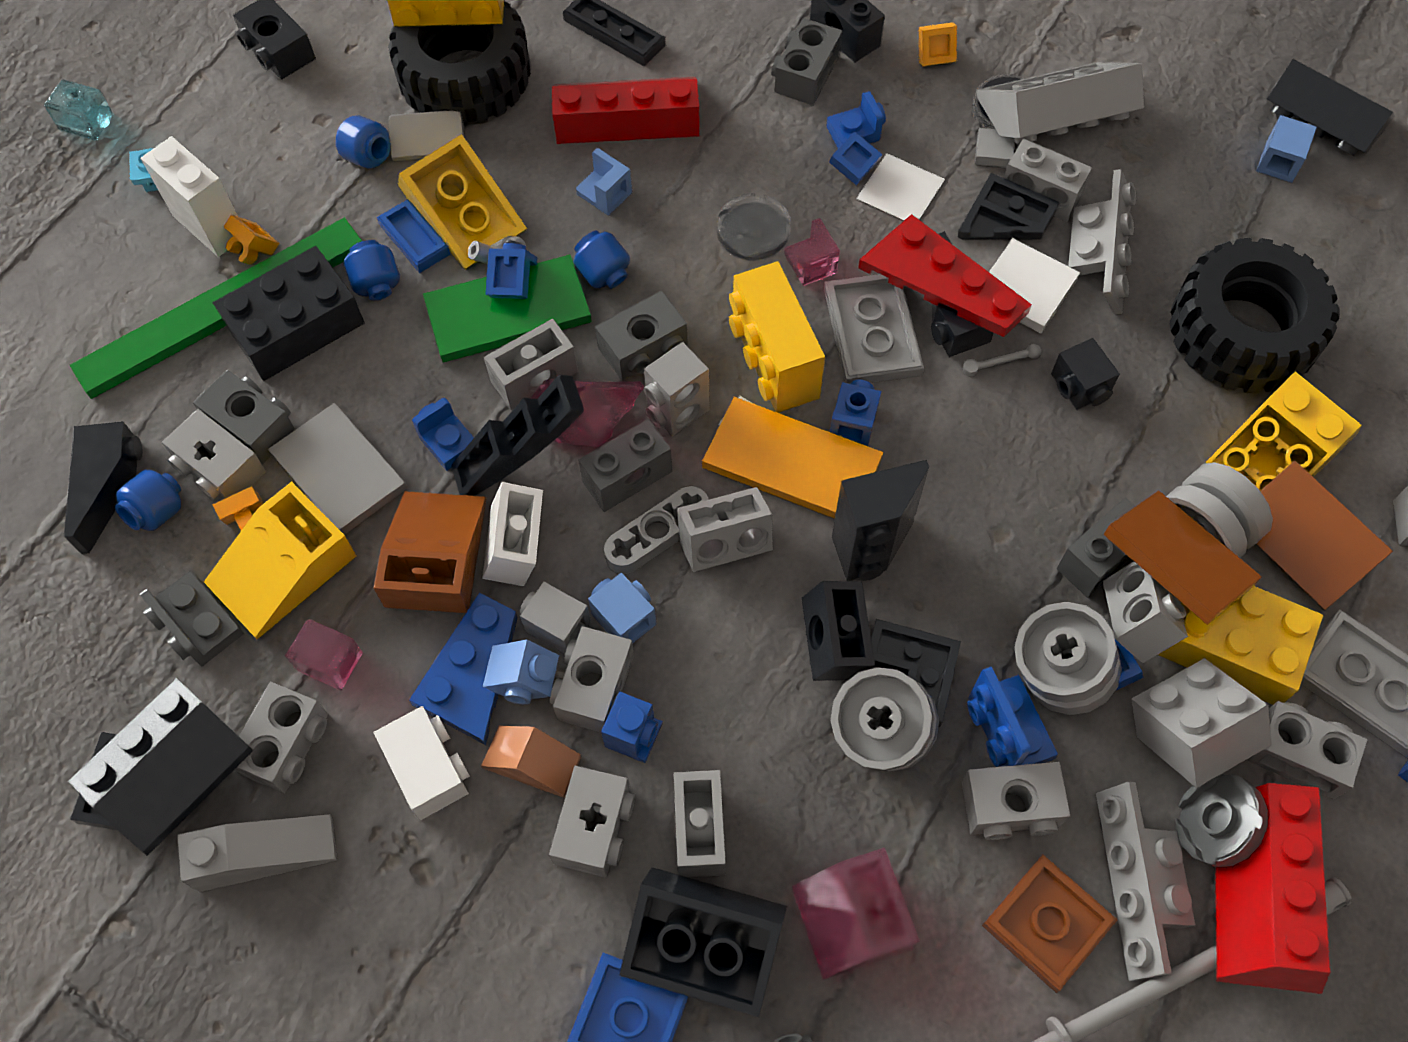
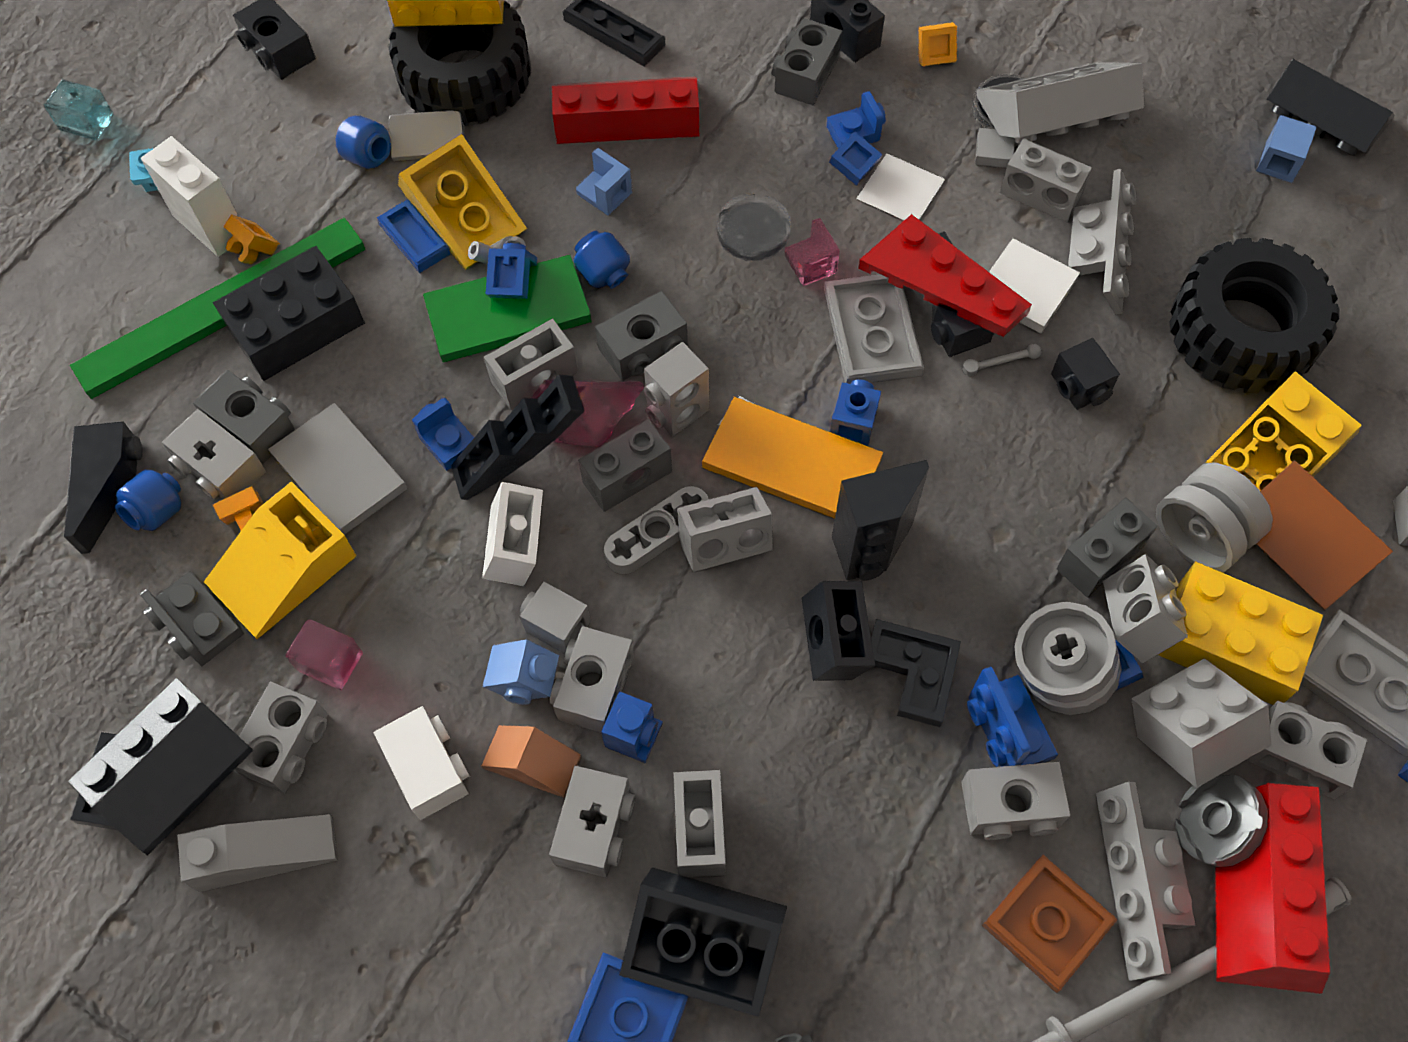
(371, 269): blue head -> none
(431, 552): dark orange slope -> none
(457, 675): blue wing -> none
(622, 607): medium blue brick -> none
(776, 337): yellow brick -> none
(855, 914): clear pink slope -> none
(858, 715): light grey wheel -> none
(1007, 212): black wing -> none
(1182, 556): dark orange tile -> none

